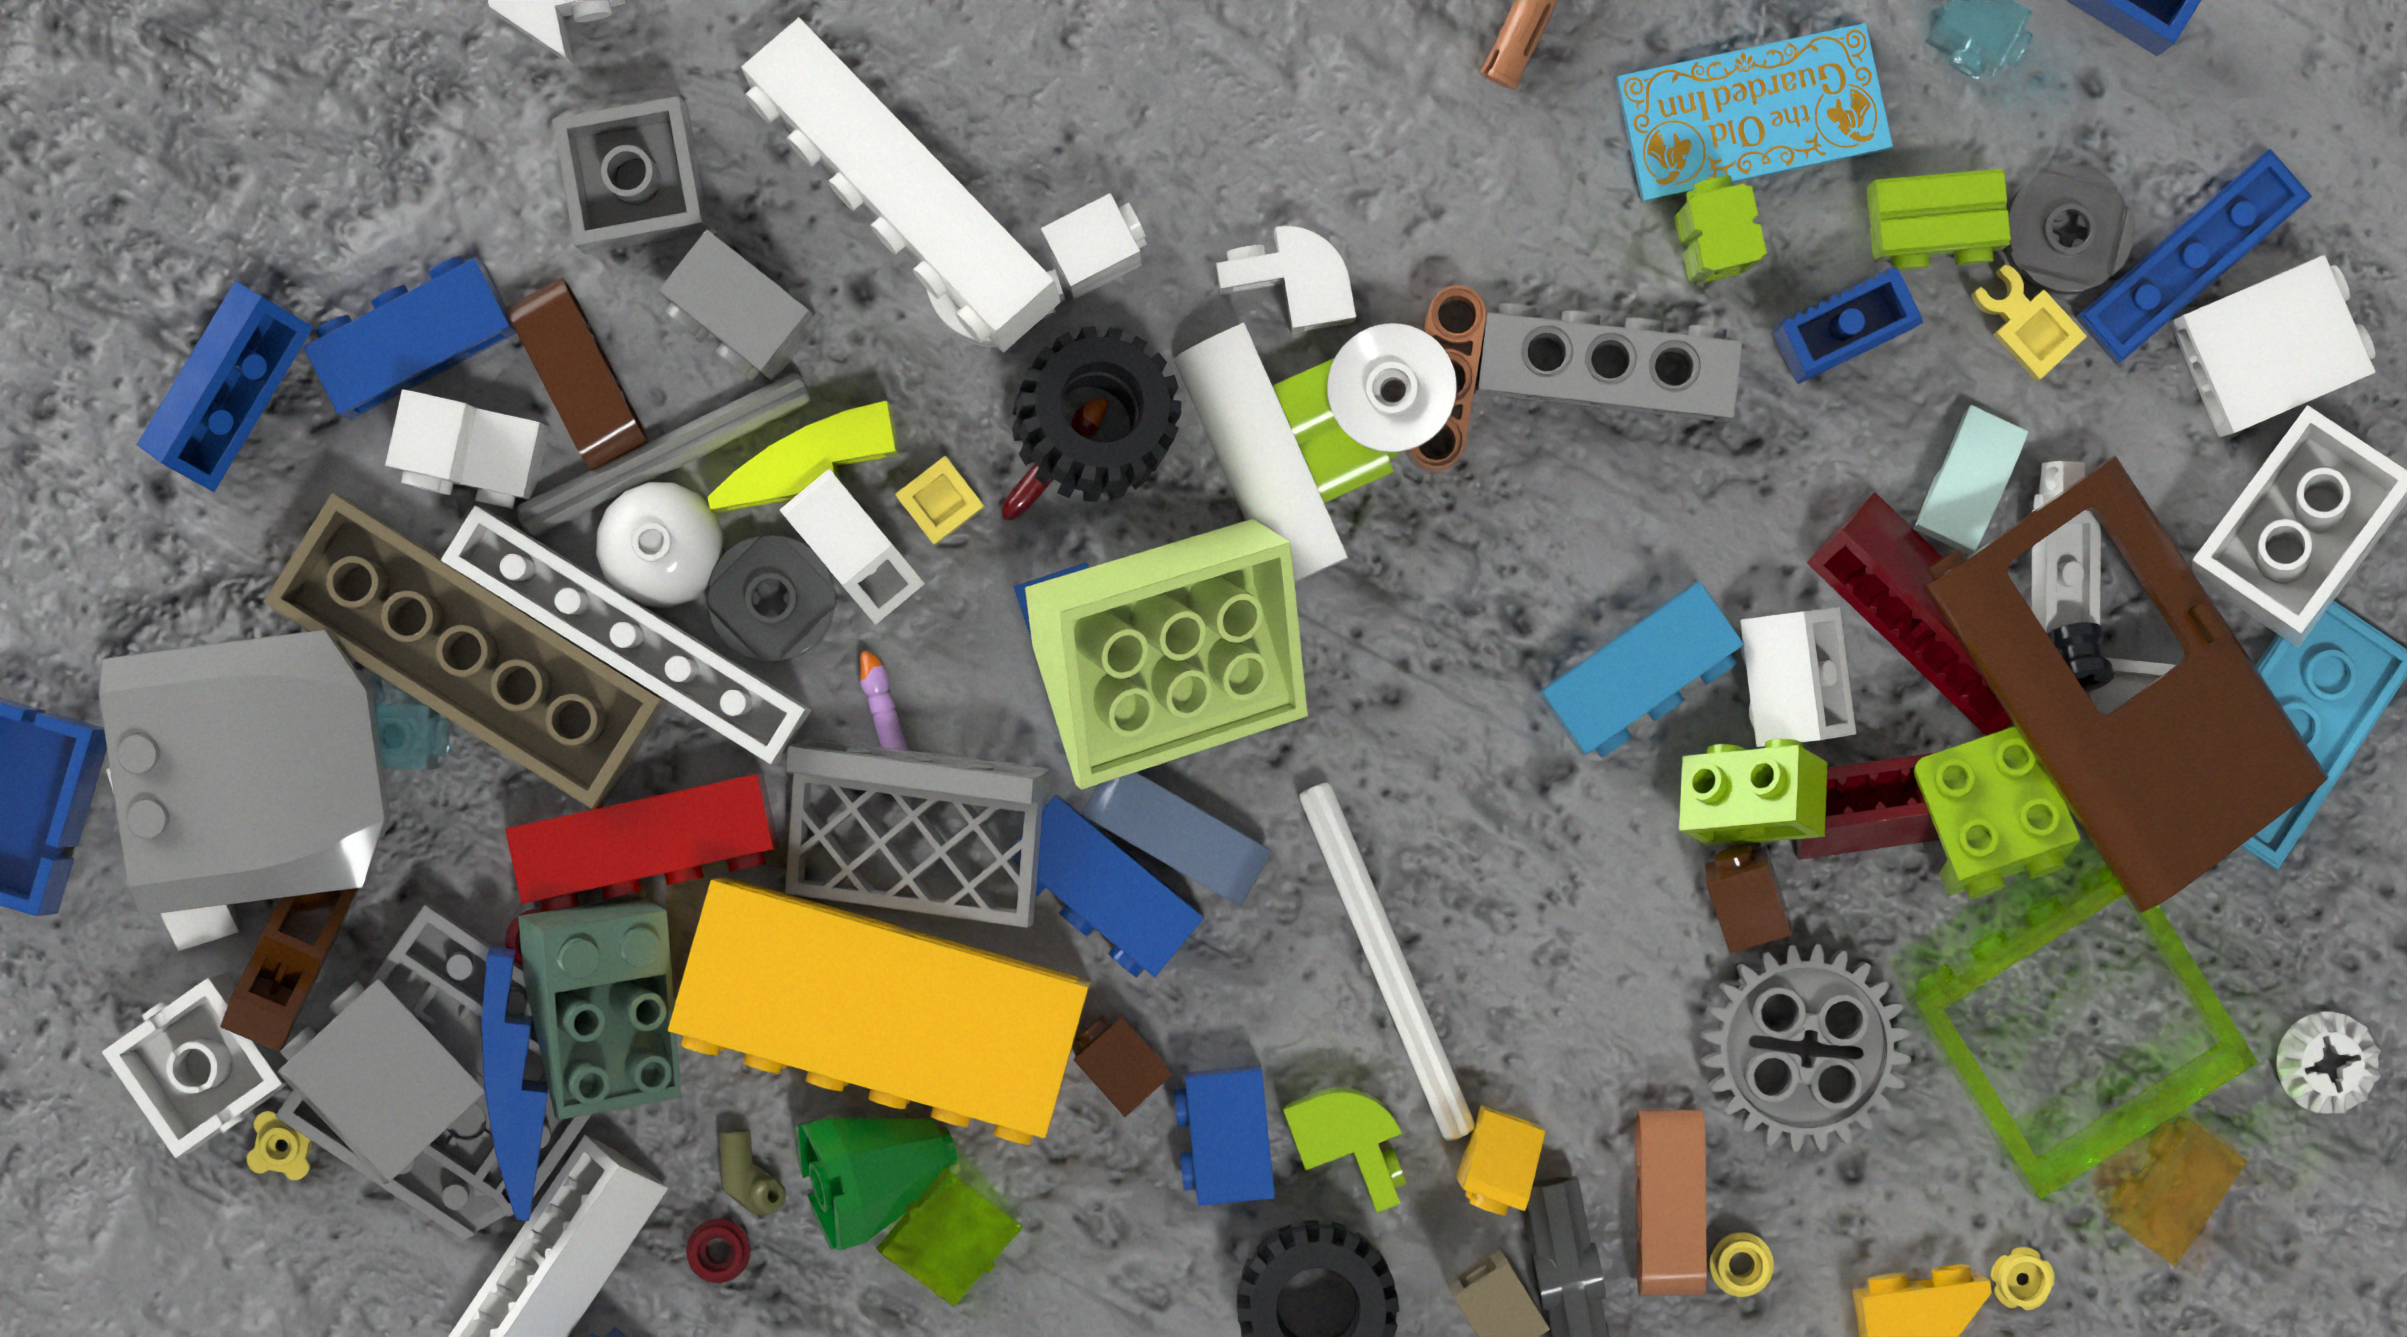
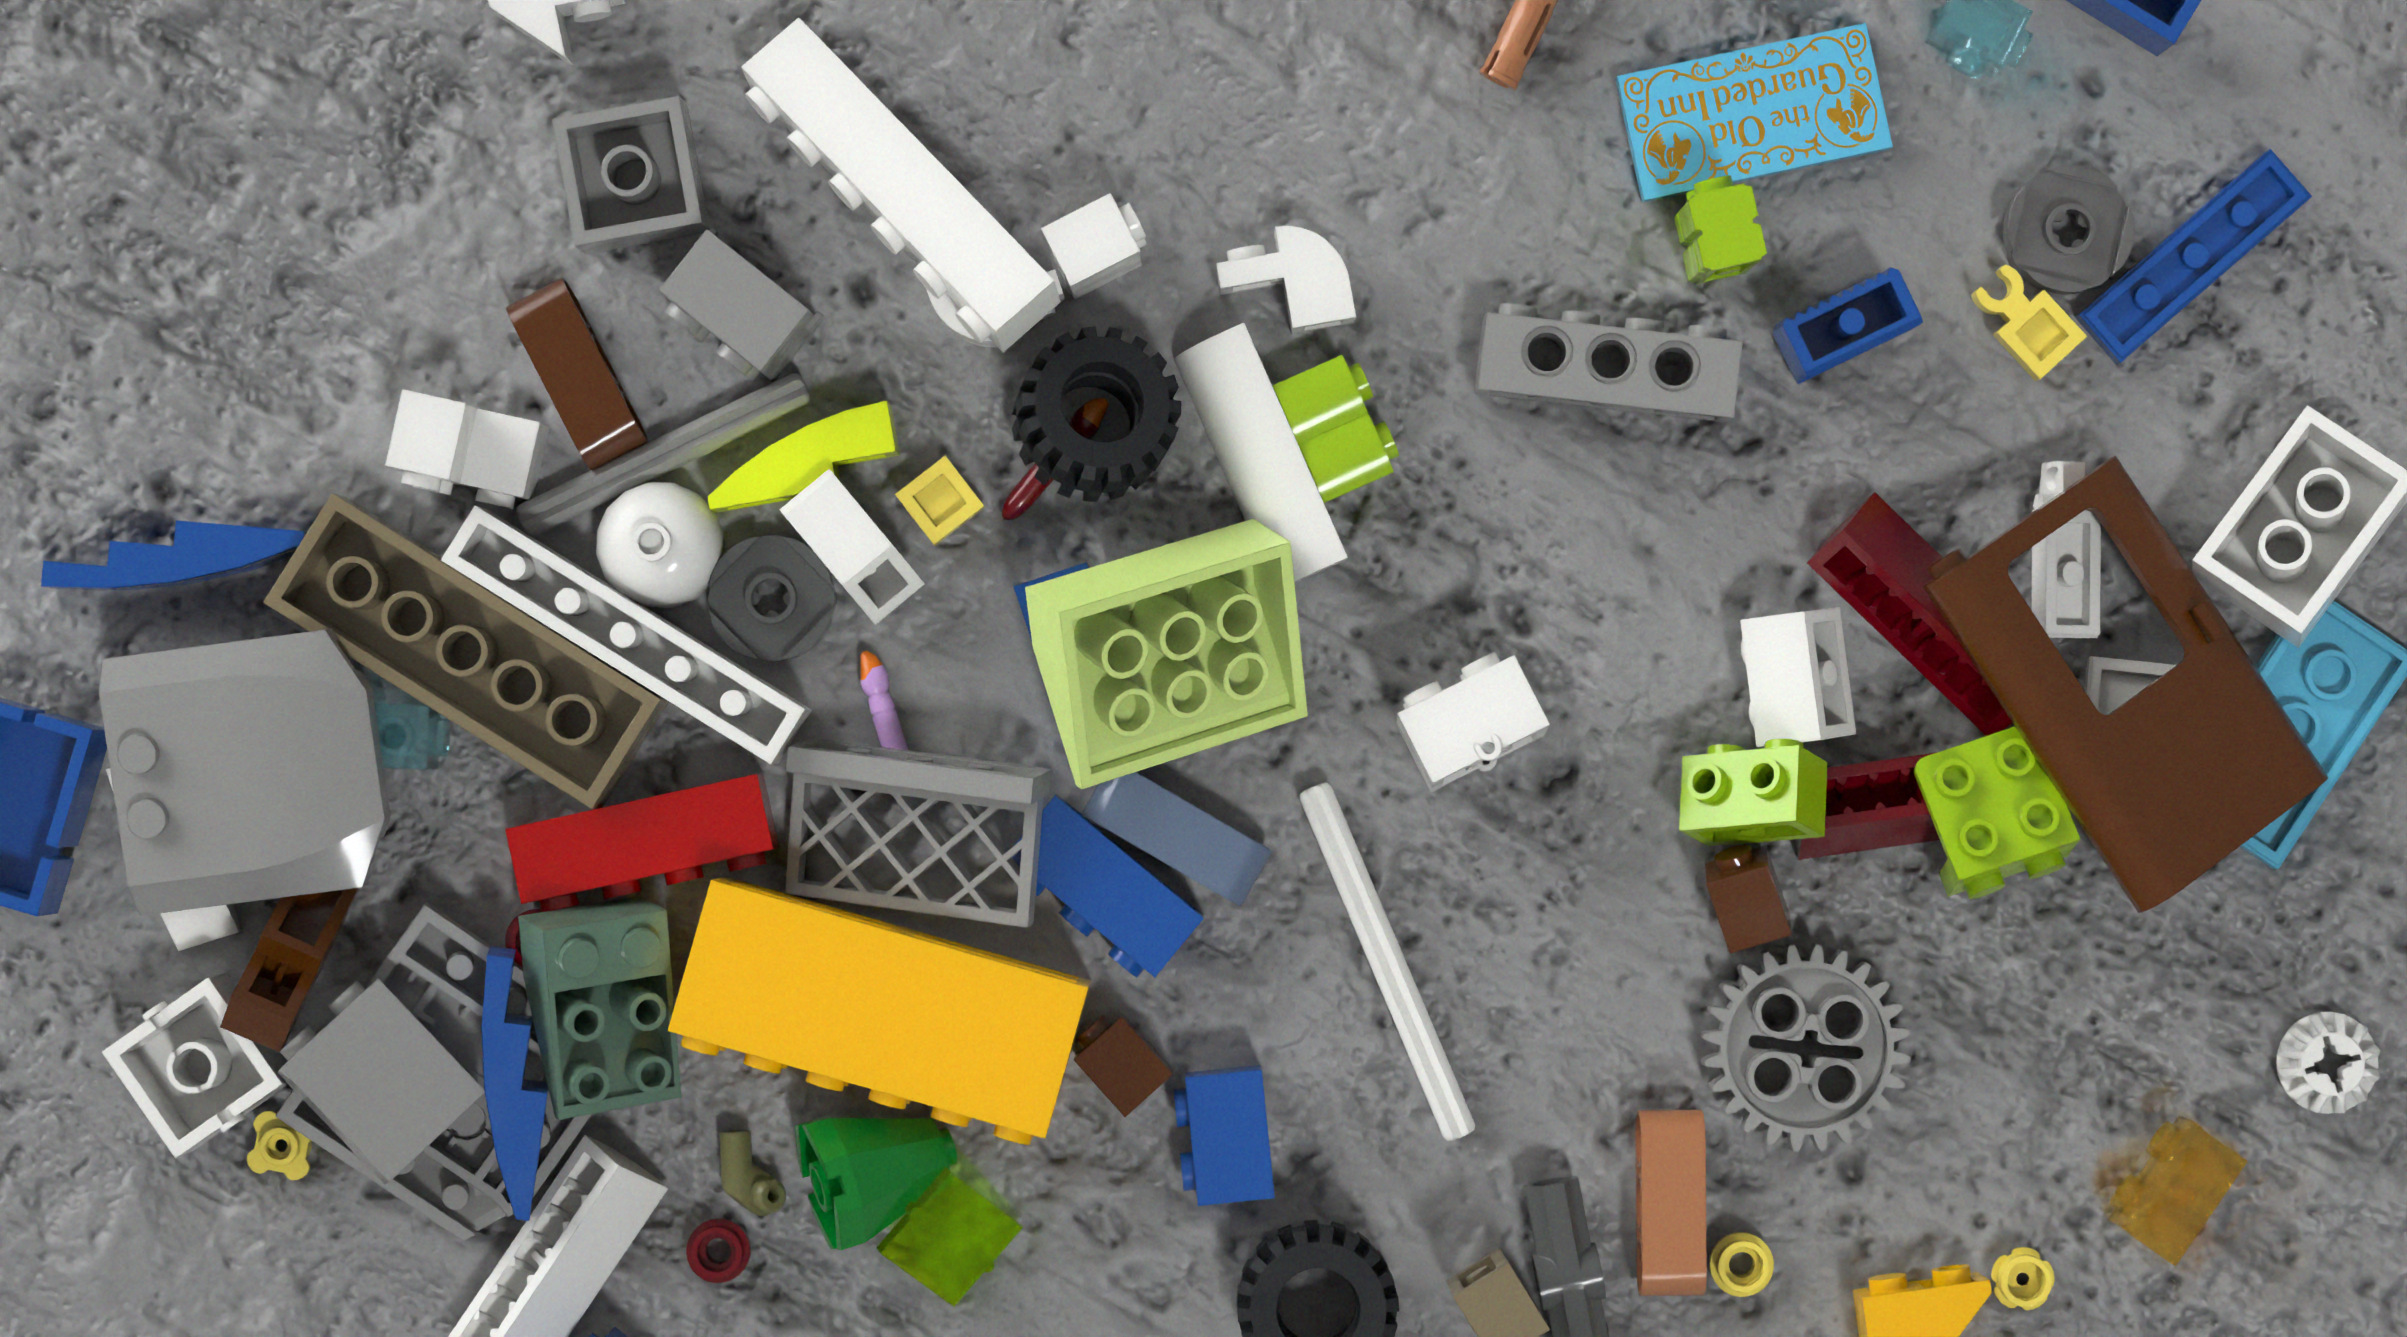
(198, 555): none -> blue slope
(224, 386): blue brick -> none
(409, 336): blue brick -> none
(1343, 1123): lime brick -> none
(1385, 355): white dish -> none
(1464, 354): nougat beam -> none
(1483, 713): none -> white brick
(1500, 1161): yellow slope -> none
(1642, 671): dark azure brick -> none
(1938, 217): lime brick -> none
(1971, 480): light aqua slope -> none
(2081, 649): black wheel -> none
(2130, 1119): clear neon green window -> none
(2274, 346): white brick -> none

